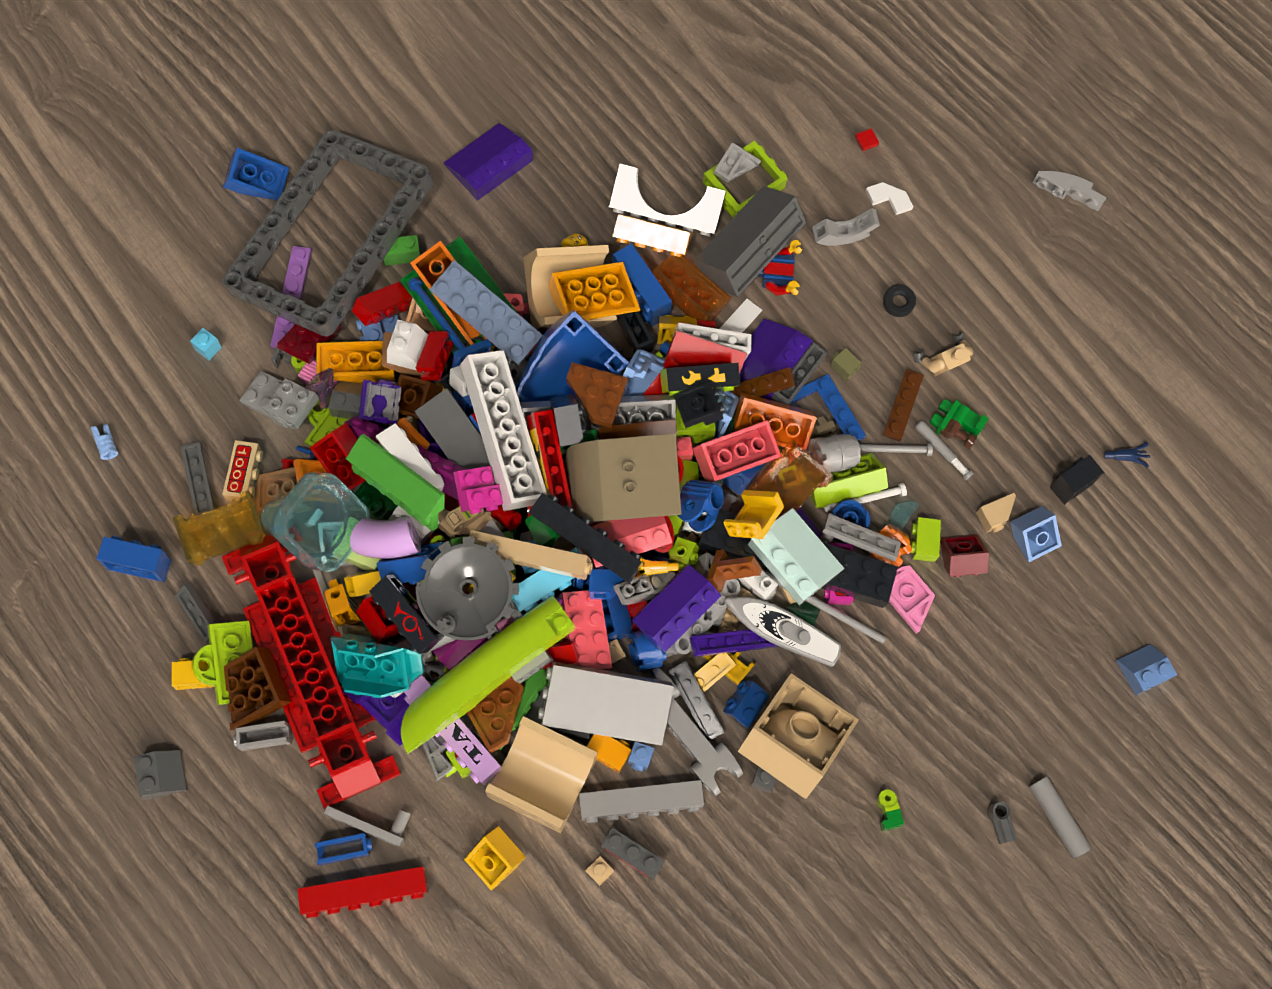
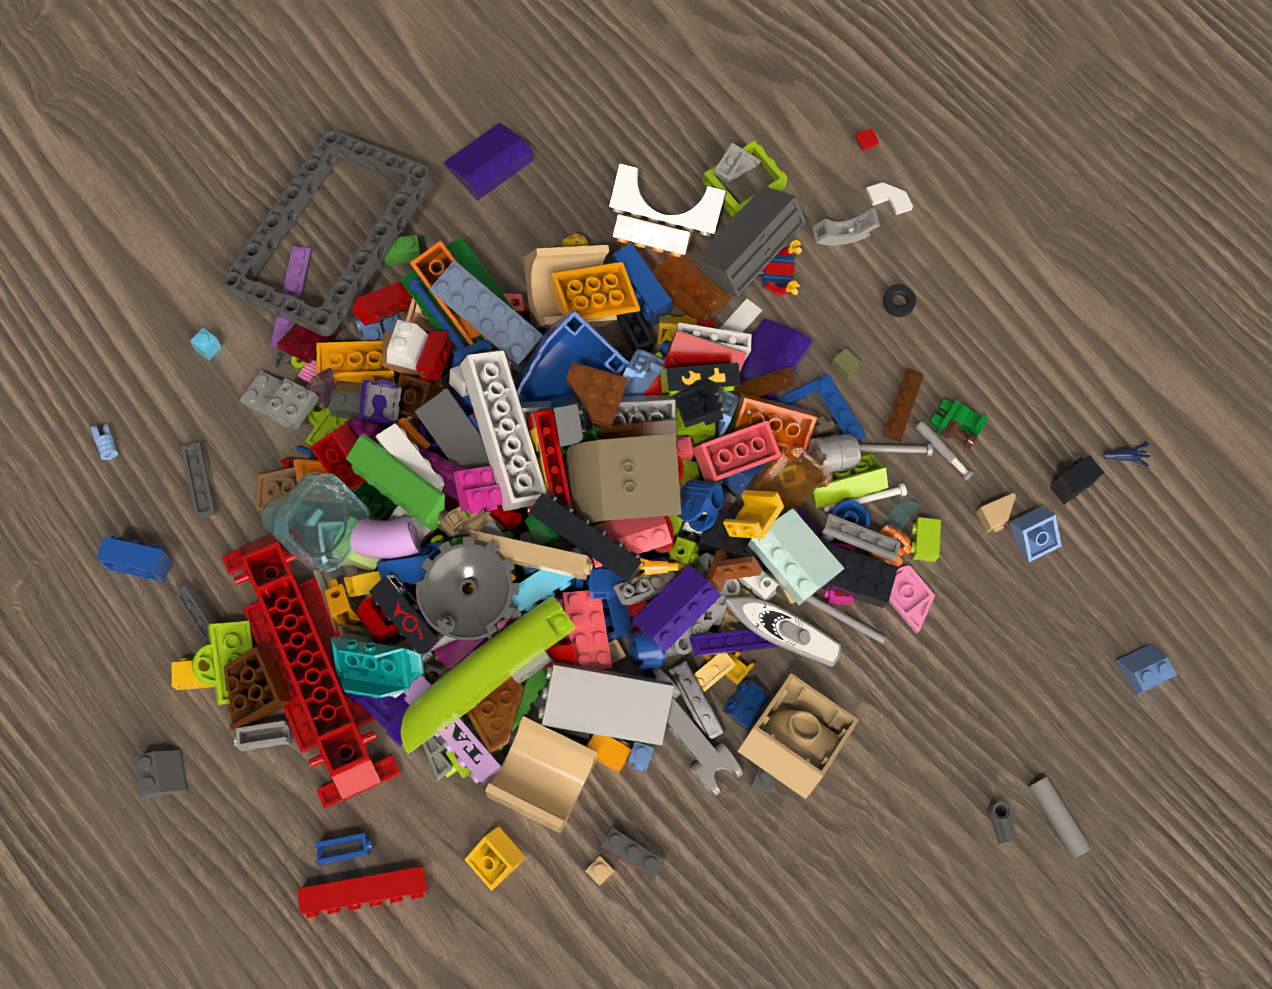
(220, 530): clear yellow windscreen -> none
(242, 469): tan brick -> none
(255, 175): blue slope -> none
(392, 837): light grey piece -> none
(641, 800): light grey brick -> none
(801, 373): dark grey brick -> none
(805, 611): clear green brick -> none
(890, 809): leg -> none
(947, 359): tan torso -> none
(964, 555): dark red slope -> none
(1065, 184): light grey slope -> none

